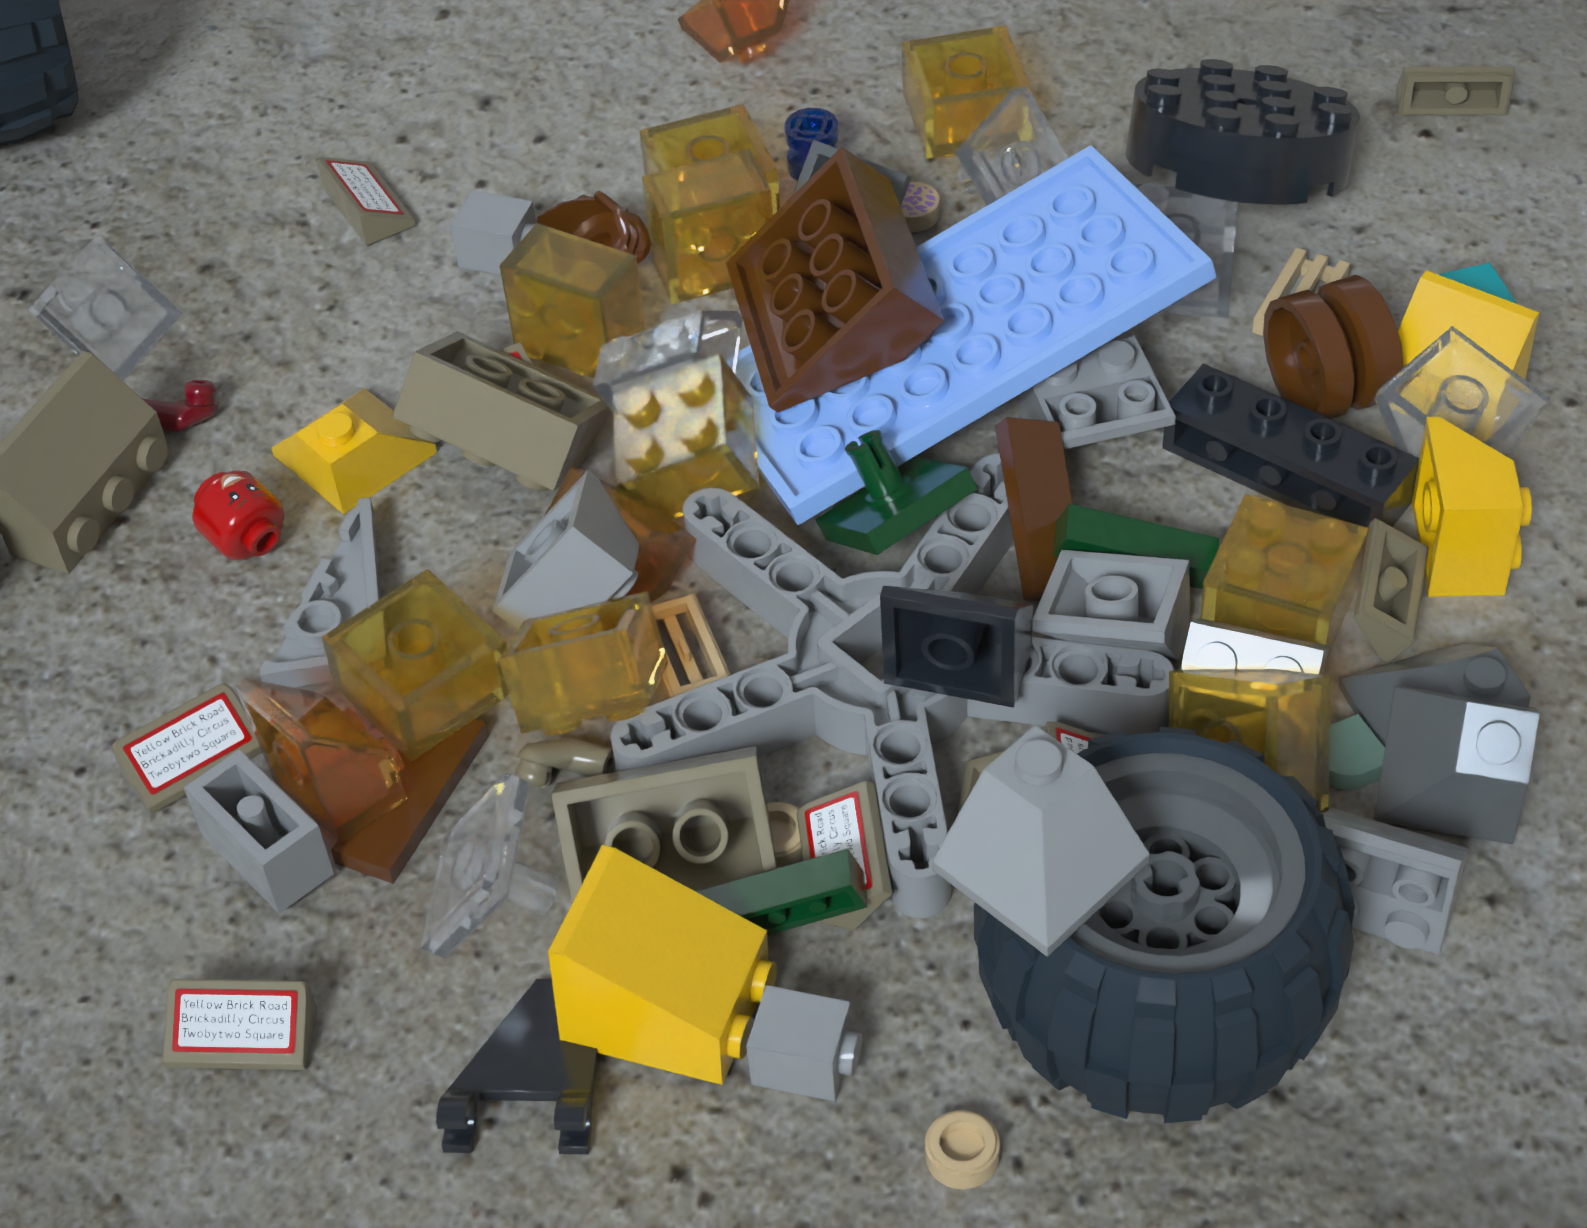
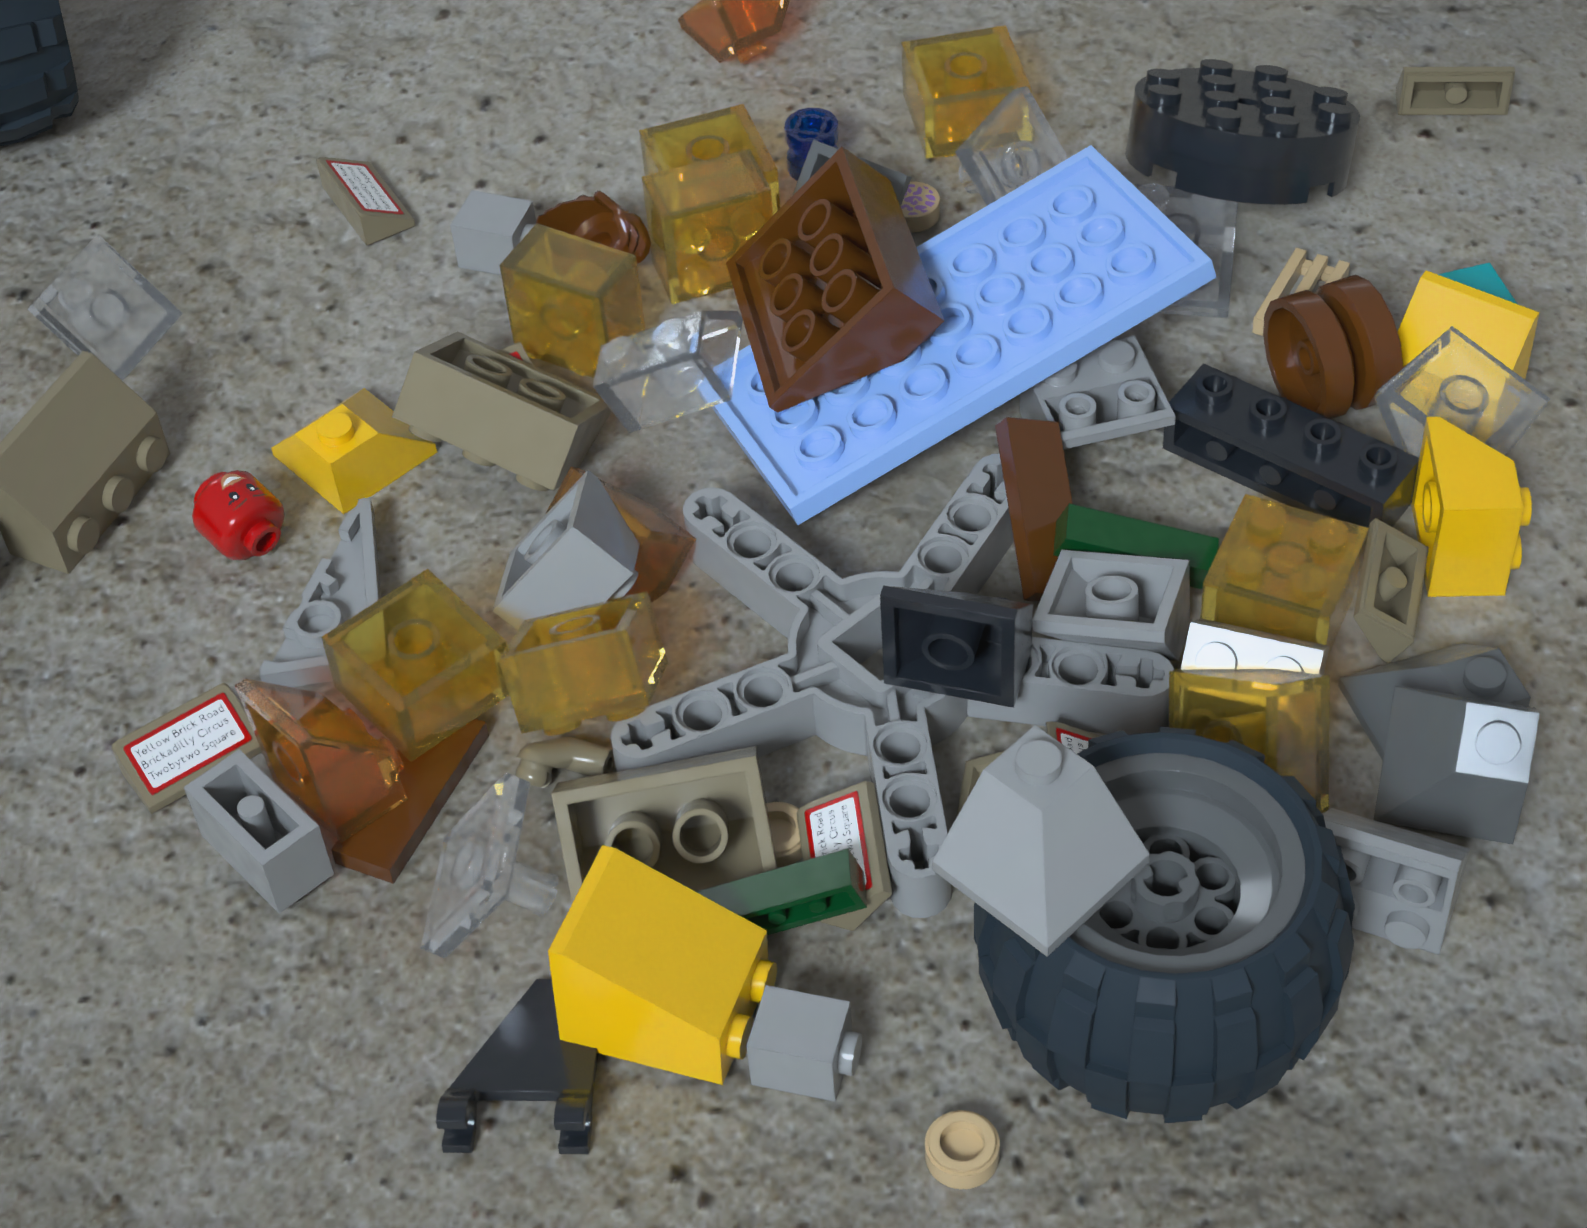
(195, 408): dark red arm -> none
(238, 1024): slope -> none
(667, 613): tan tile -> none
(685, 436): clear yellow brick -> none
(893, 496): dark green tile -> none
(1353, 754): sand green tile -> none

